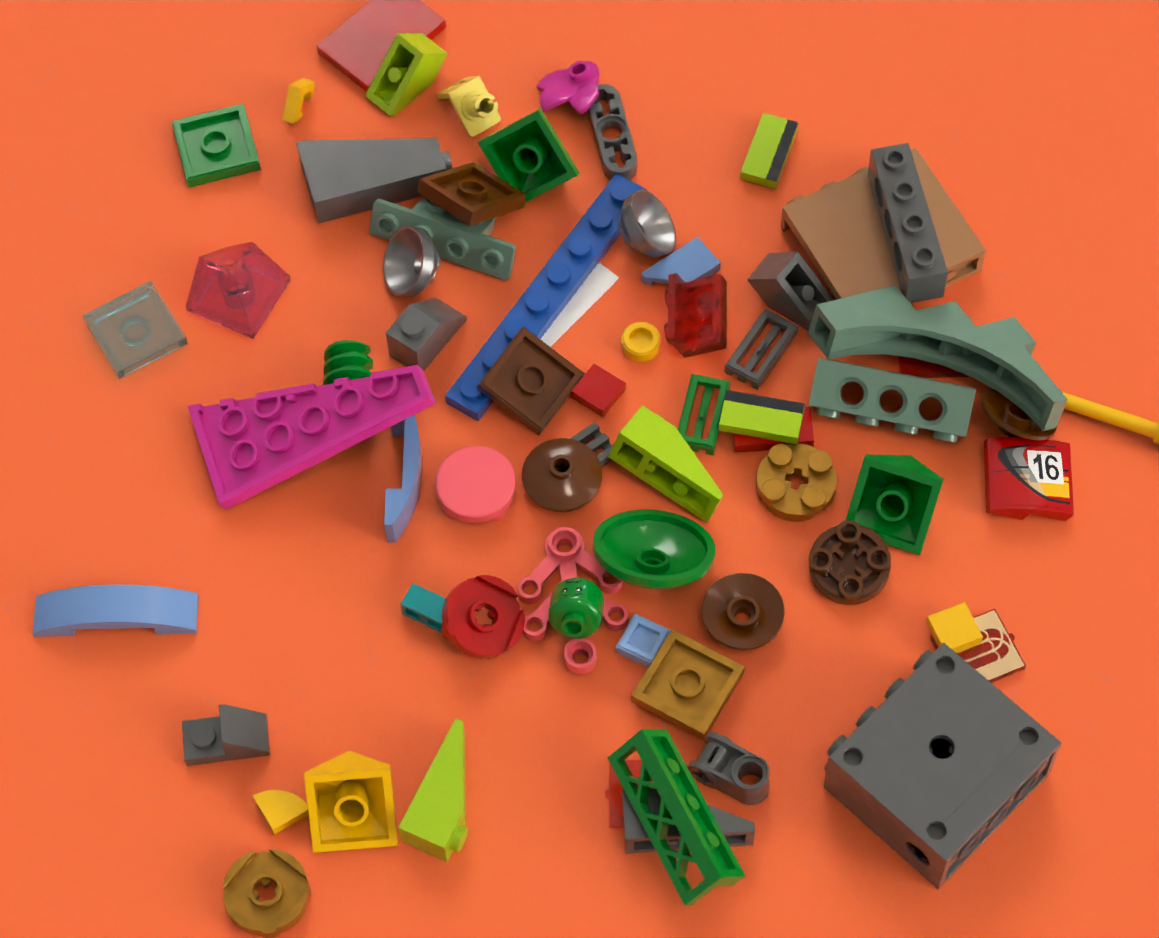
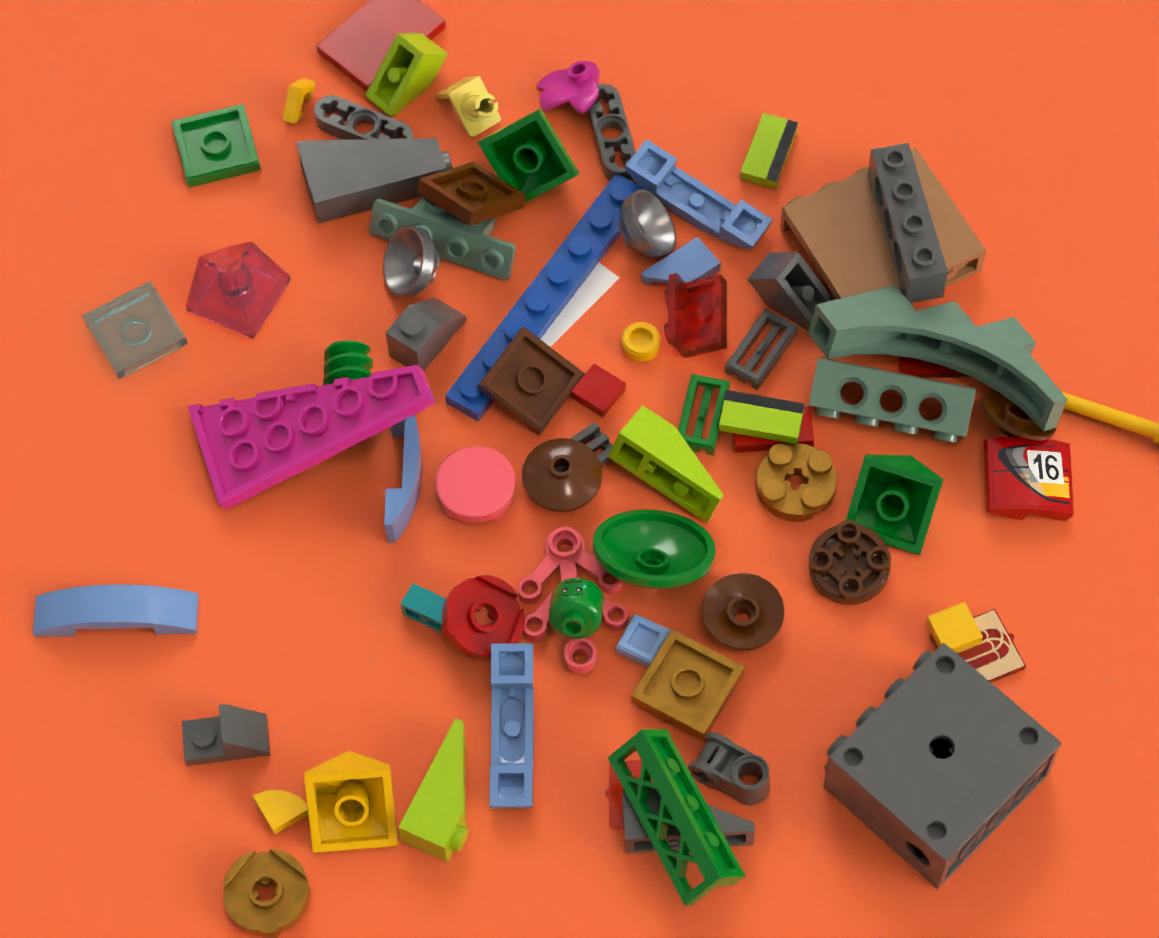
(354, 114): none -> dark grey beam
(512, 726): none -> medium blue slope
(695, 202): none -> medium blue slope

